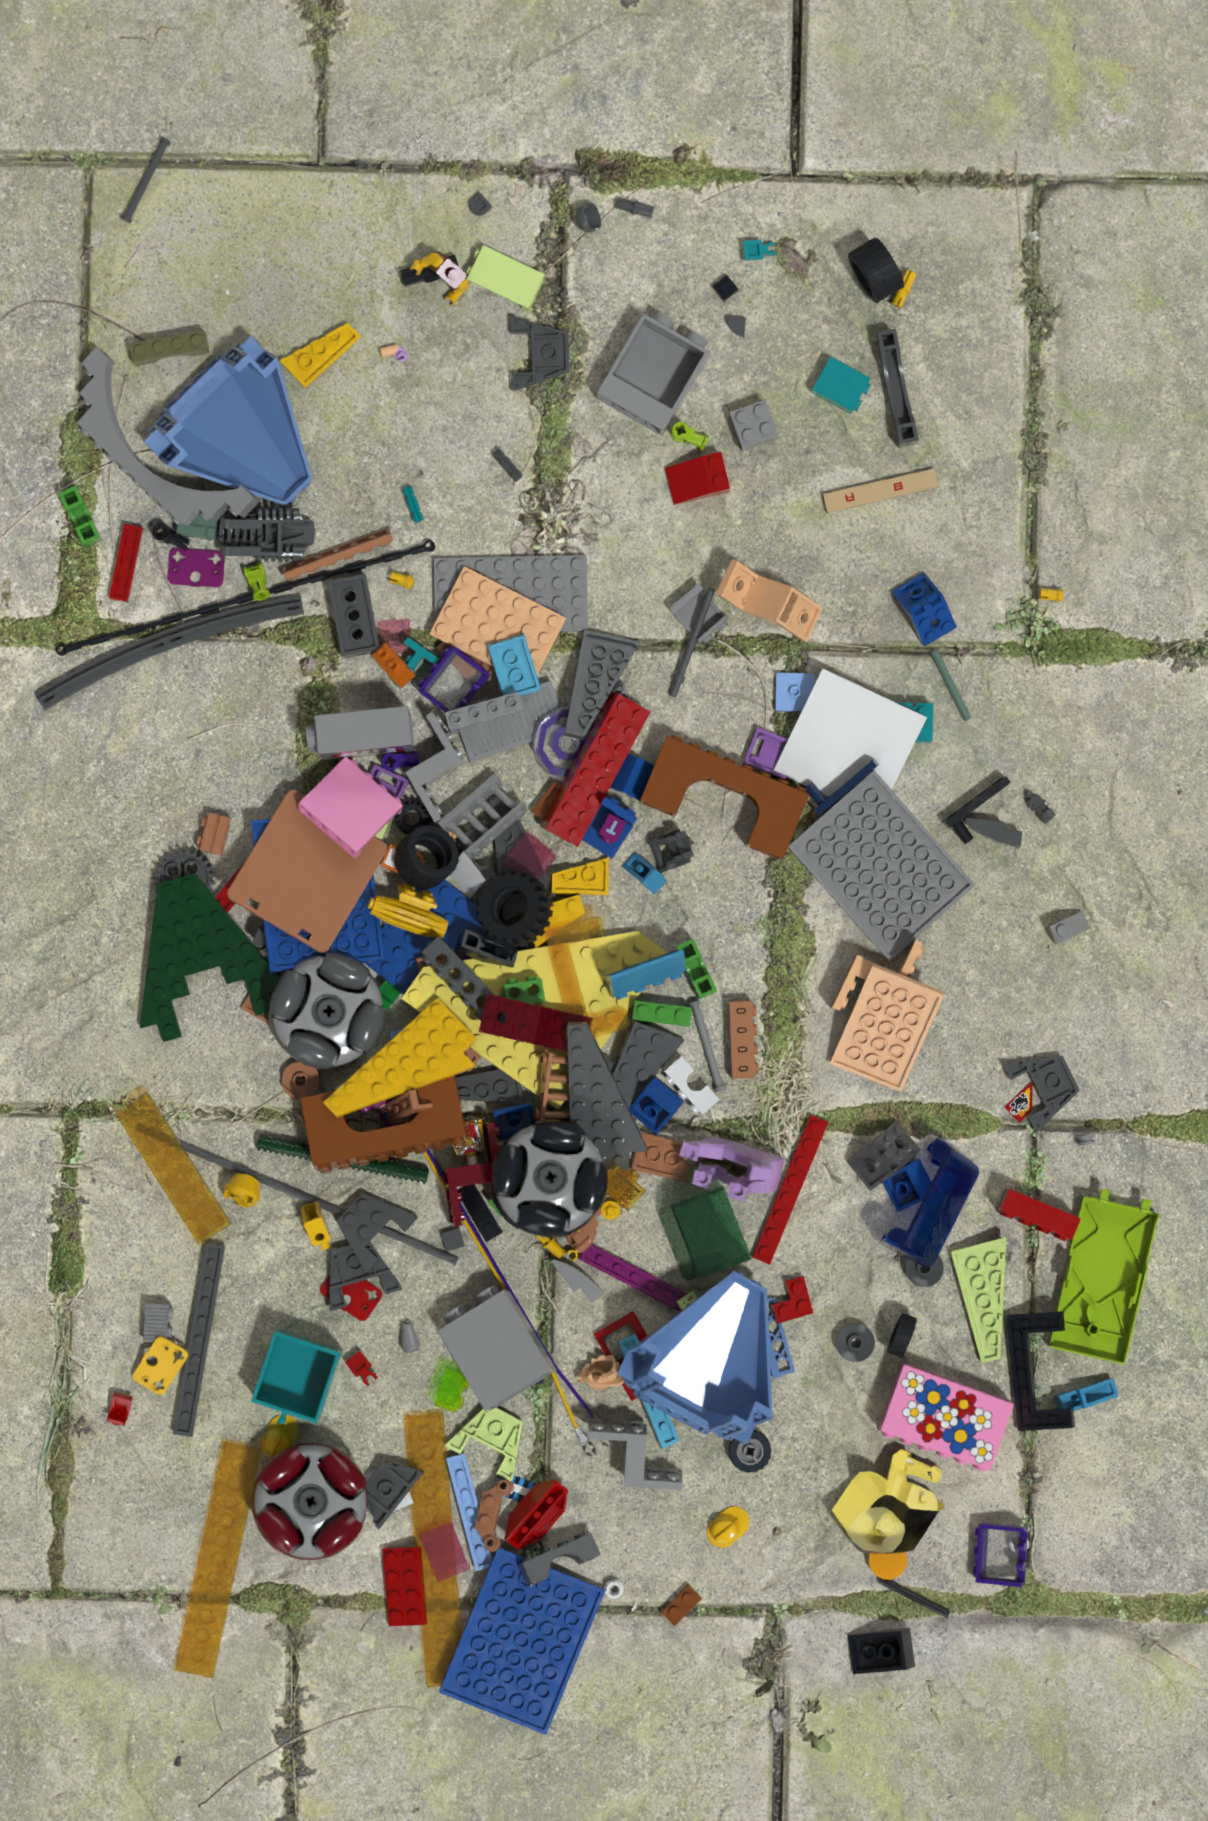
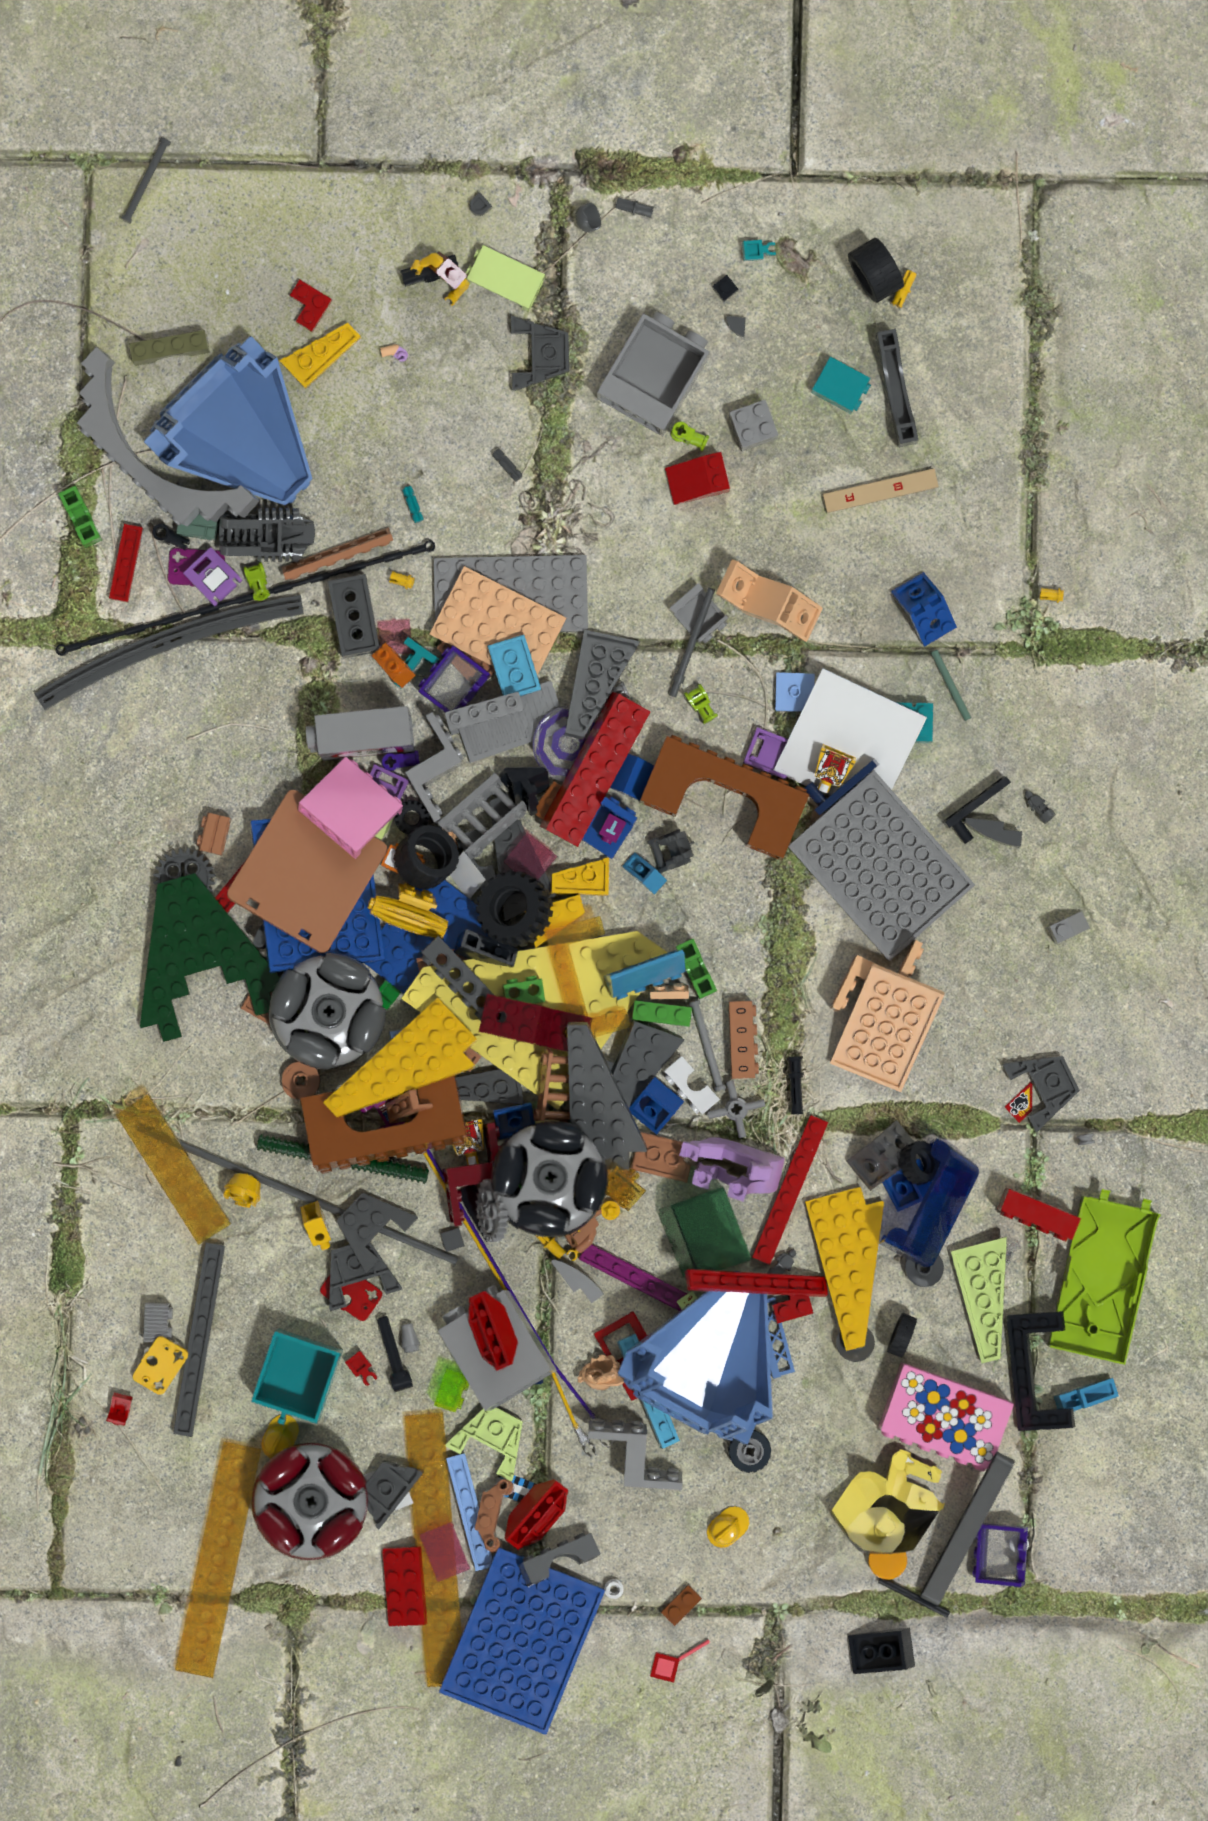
(215, 579): none -> medium lavender container
(314, 302): none -> red plate
(400, 1378): none -> black axle
(491, 1213): none -> light grey gear
(492, 1330): none -> red wedge
(525, 784): none -> black piece
(666, 1666): none -> piece
(674, 991): none -> light nougat plate
(700, 703): none -> lime connector
(730, 1104): none -> light grey bar
(756, 1283): none -> red tile
(784, 1262): none -> dark grey piece
(795, 1074): none -> black pin
(832, 767): none -> torso
(848, 1248): none -> yellow wing
(909, 1164): none -> black tyre
(967, 1528): none -> dark grey beam

